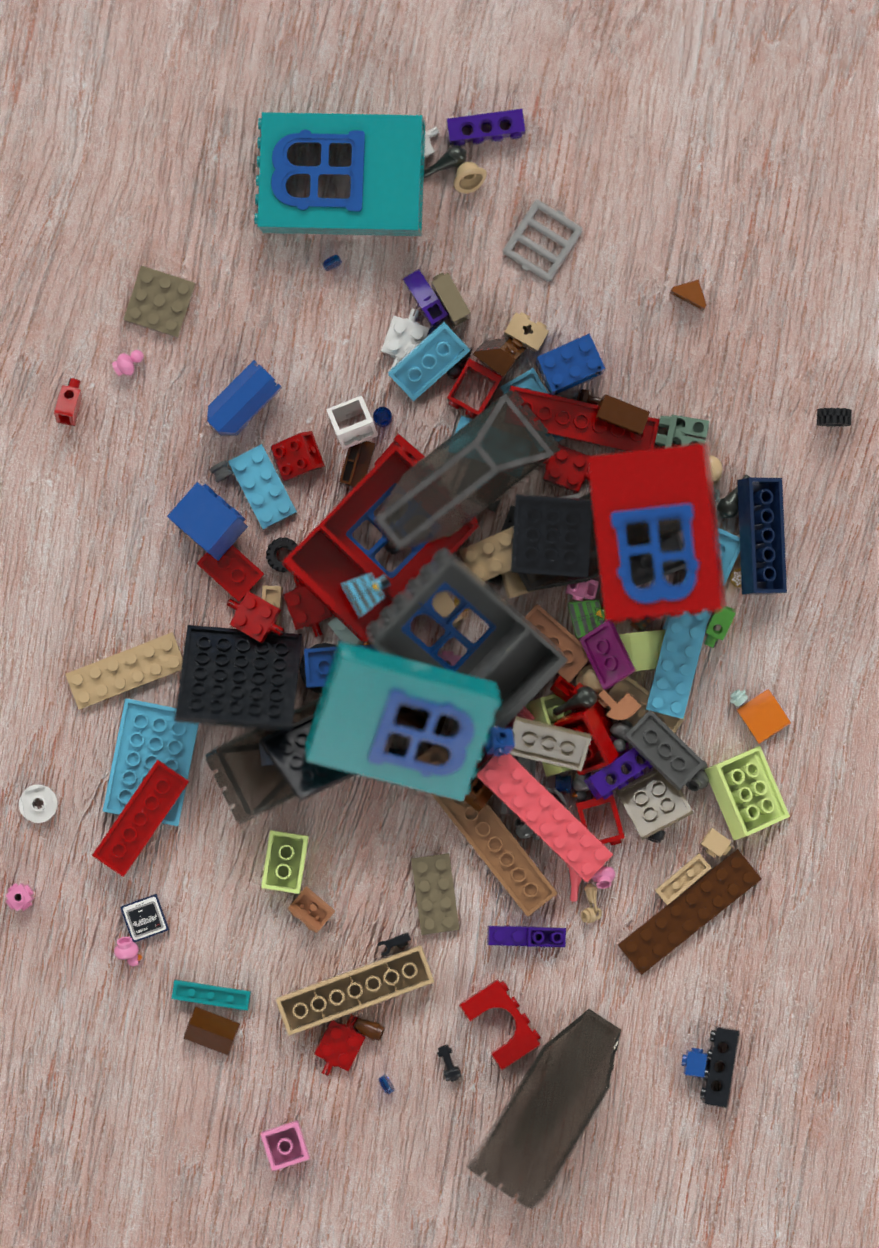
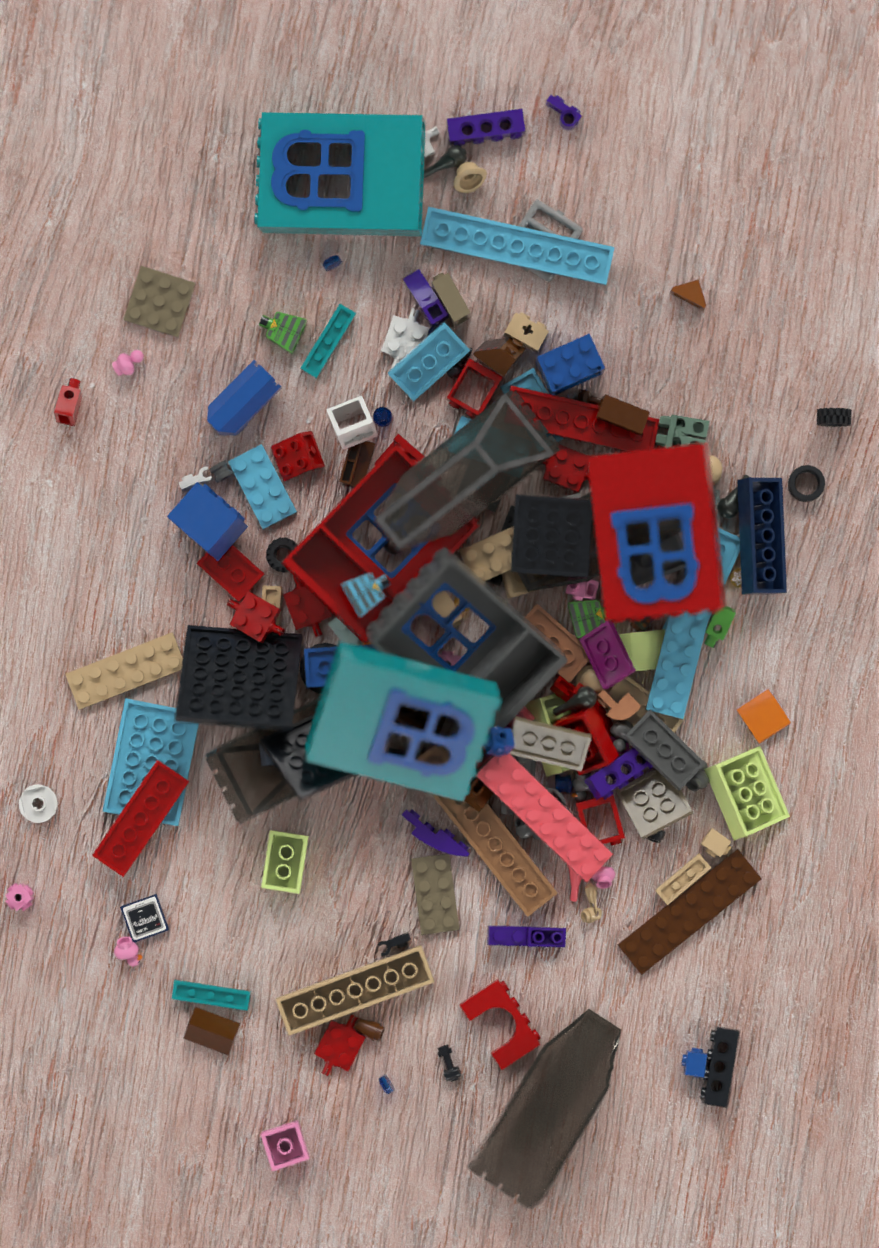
(190, 480): none -> white plate
(284, 330): none -> torso
(311, 910): nougat bracket -> none
(328, 341): none -> teal plate
(441, 840): none -> dark purple slope
(517, 246): none -> medium azure plate
(558, 105): none -> dark purple plate
(738, 697): light aqua plate -> none
(820, 479): none -> black tyre

